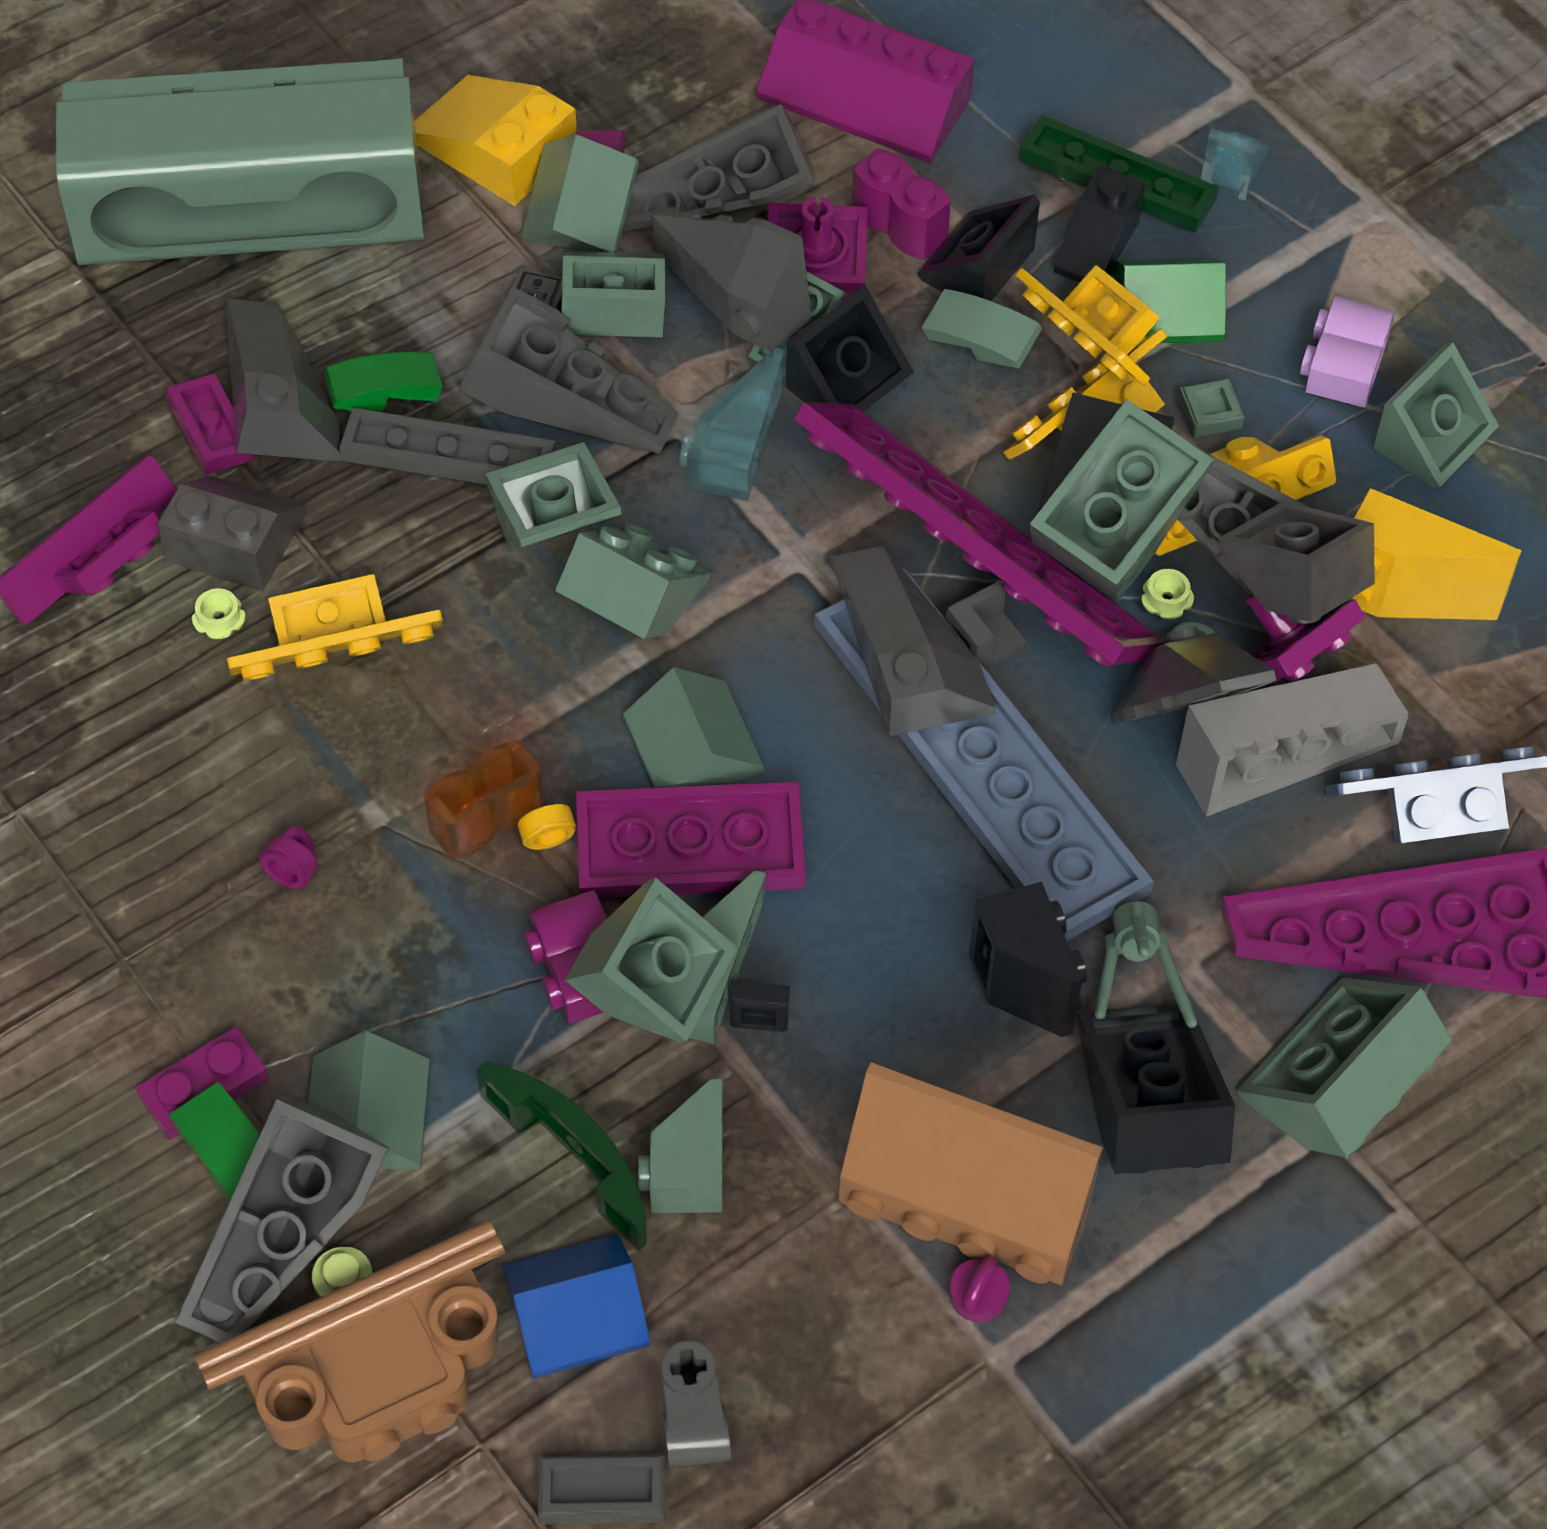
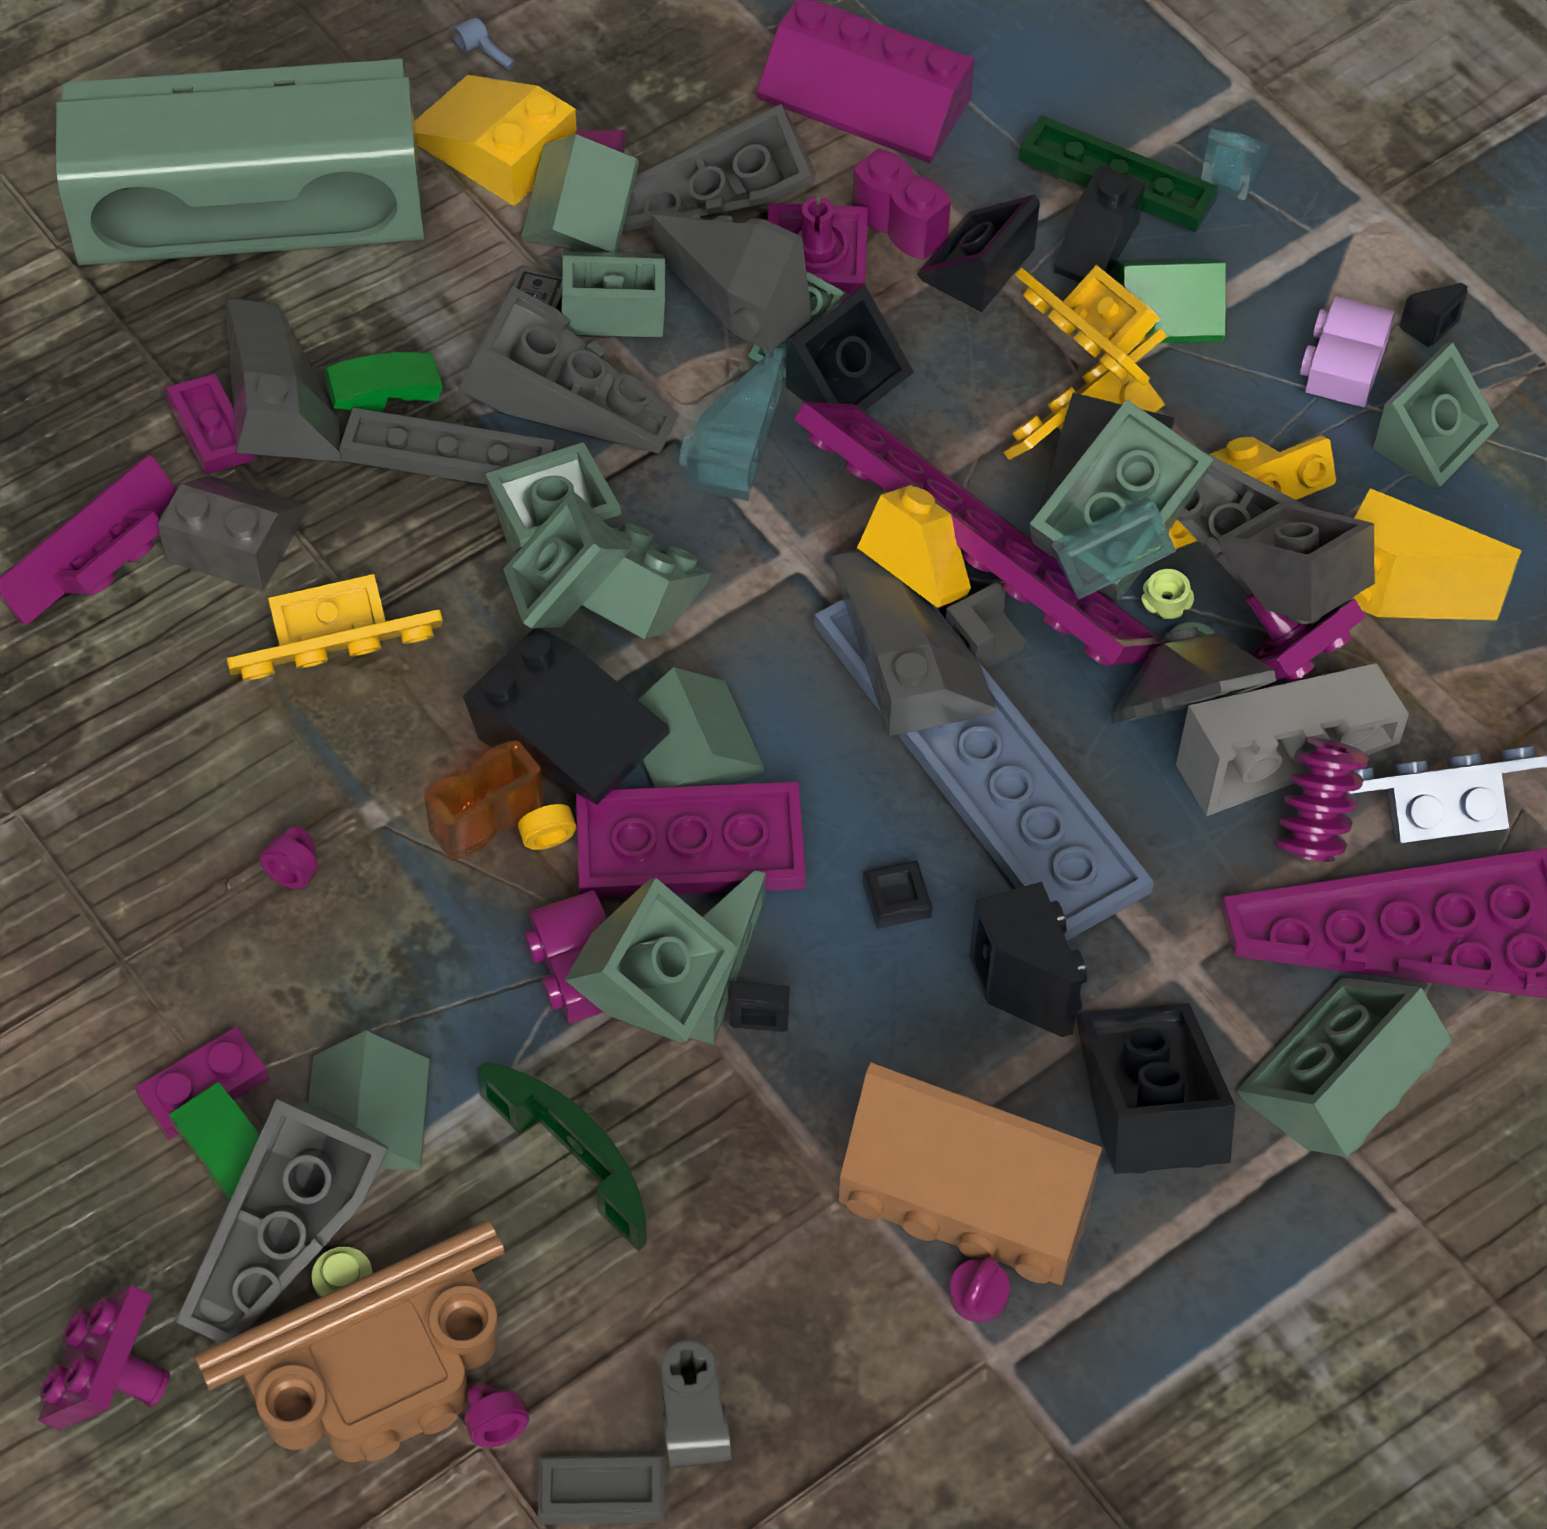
(101, 1361): none -> magenta plate
(218, 603): yellowish green plate -> none
(473, 35): none -> sand blue hand
(494, 1415): none -> magenta tile
(563, 564): none -> sand green slope
(564, 714): none -> black slope
(577, 1305): blue slope -> none
(687, 1156): sand green slope -> none
(897, 894): none -> black tile
(917, 545): none -> yellow slope
(985, 327): sand green slope -> none
(1113, 547): none -> clear light blue slope
(1138, 939): sand green plant -> none
(1211, 408): sand green tile -> none
(1323, 800): none -> magenta piece
(1433, 312): none -> black slope

